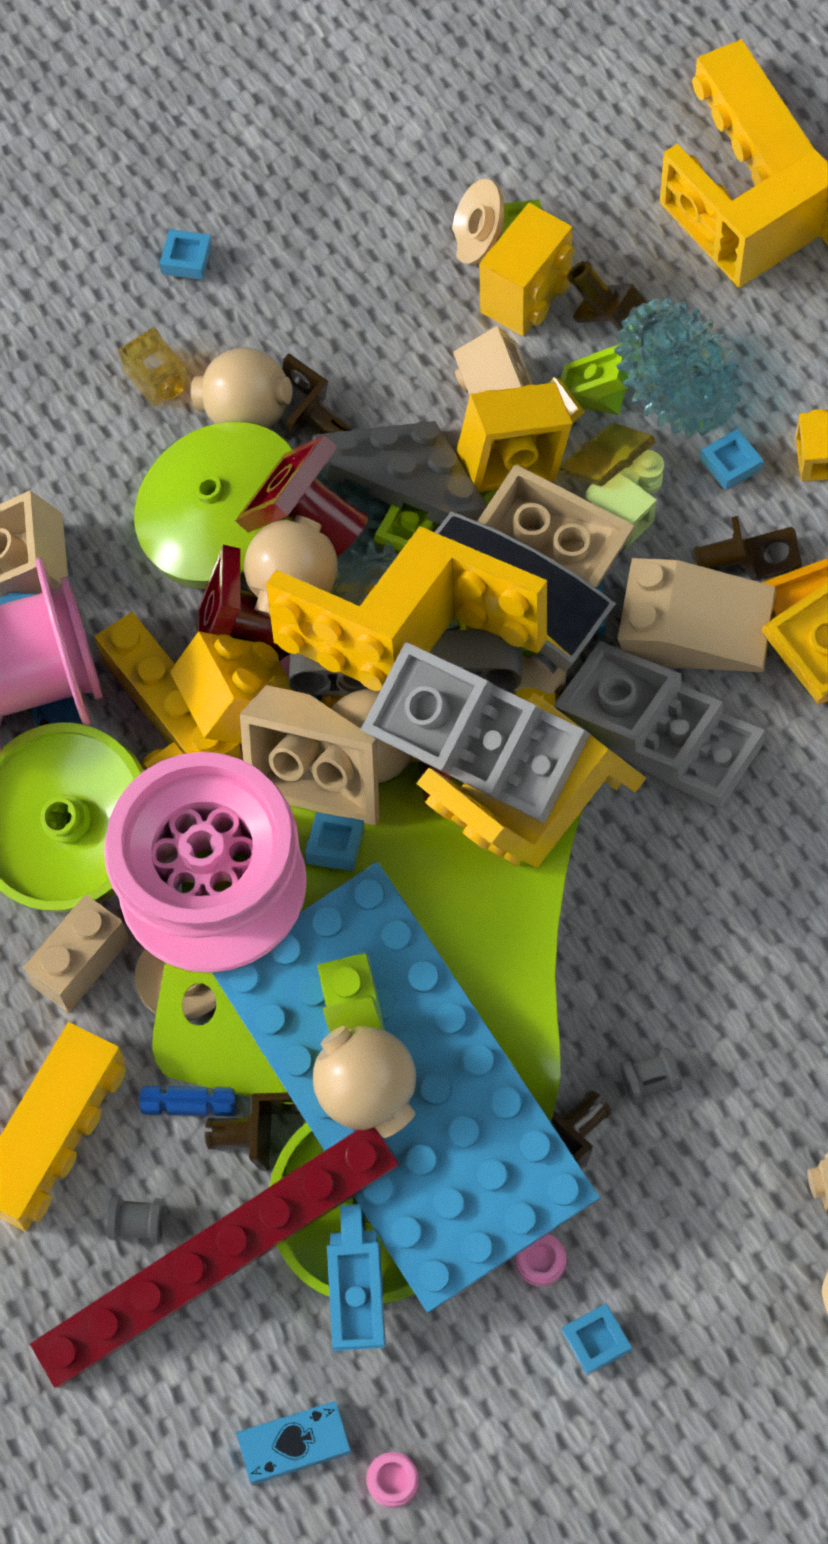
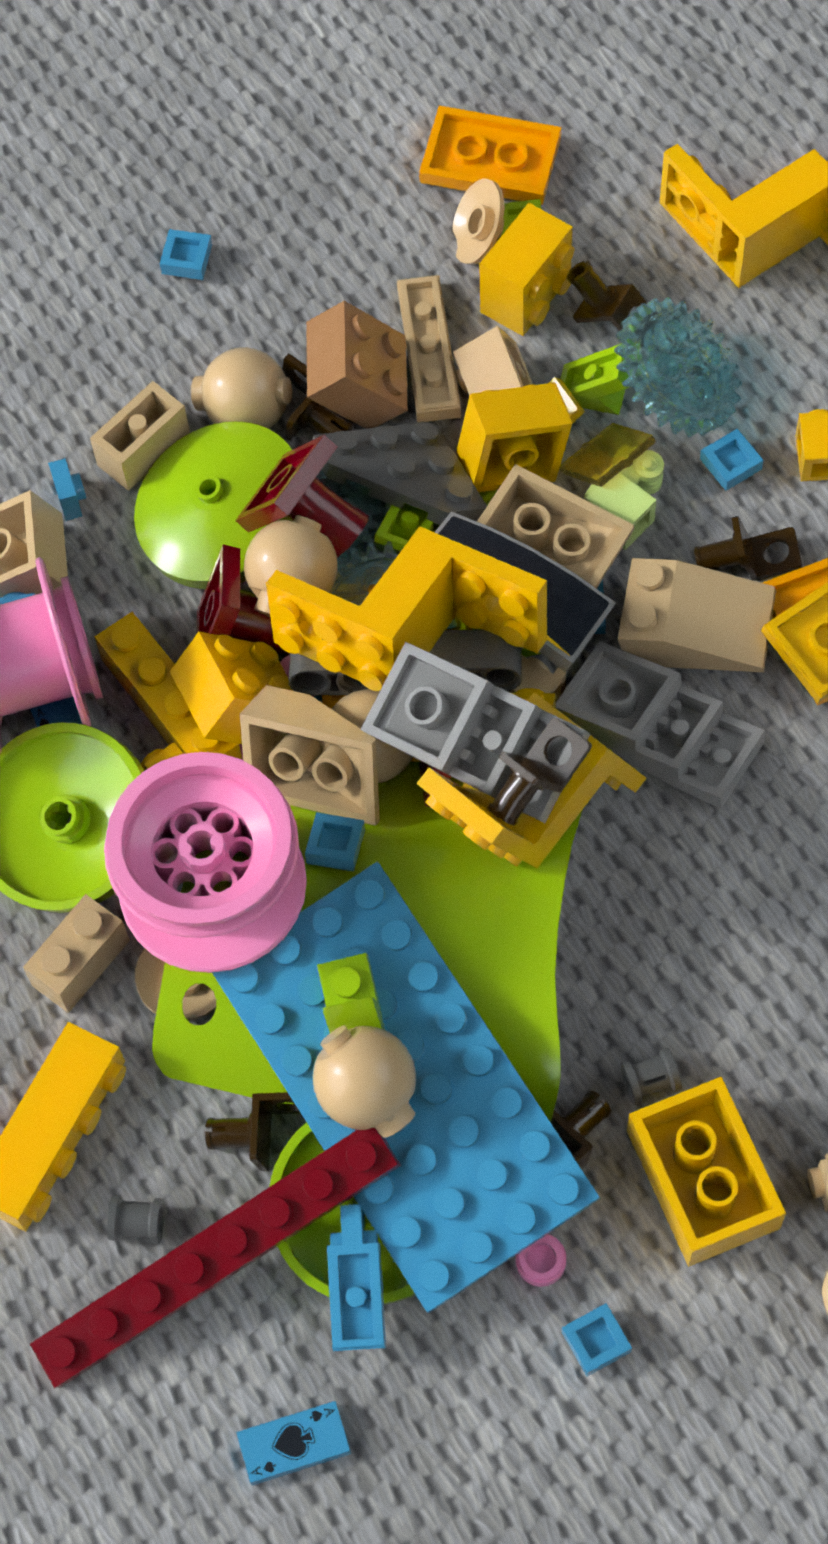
(68, 488): none -> dark azure plate
(139, 435): none -> tan brick
(153, 367): clear yellow window -> none
(187, 1100): blue axle -> none
(356, 365): none -> medium nougat brick
(392, 1479): bright pink tile -> none
(428, 349): none -> tan tile
(492, 147): none -> light orange plate
(537, 772): none -> dark brown bracket
(705, 1171): none -> yellow brick
(749, 110): yellow brick -> none

